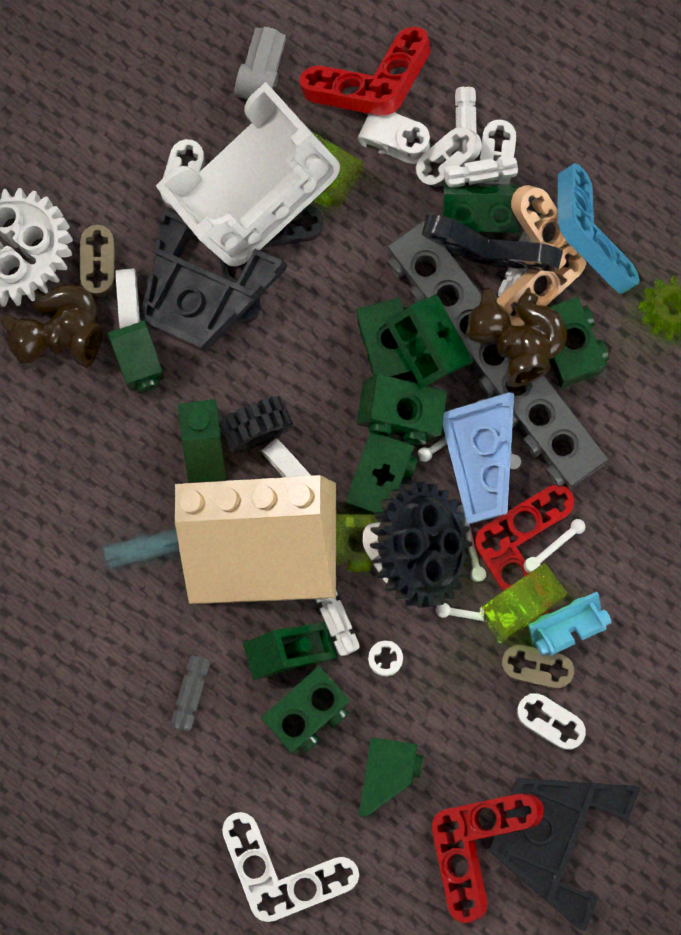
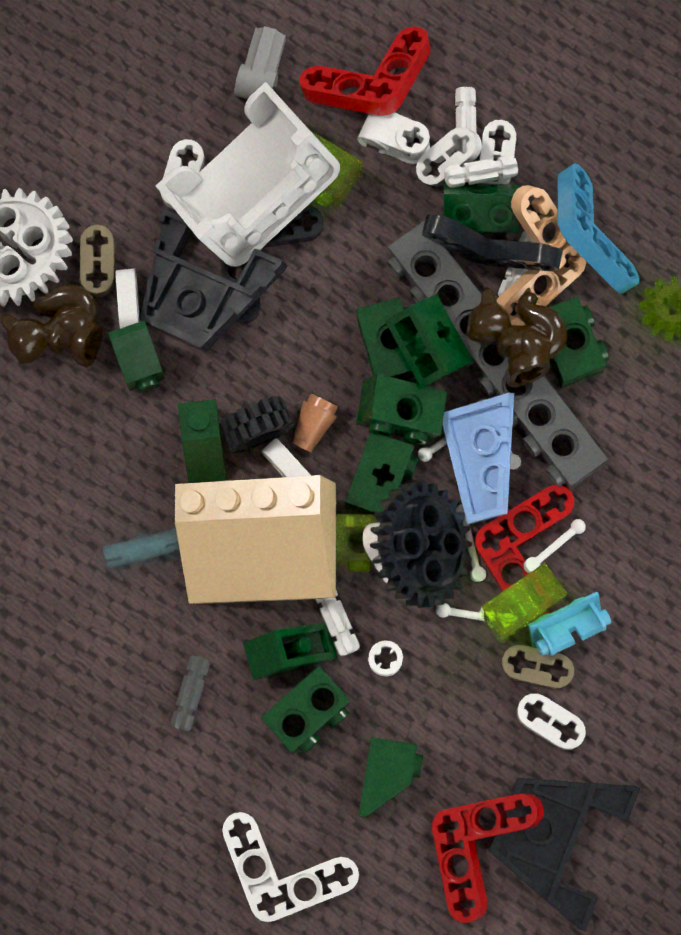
(313, 422): none -> nougat cone

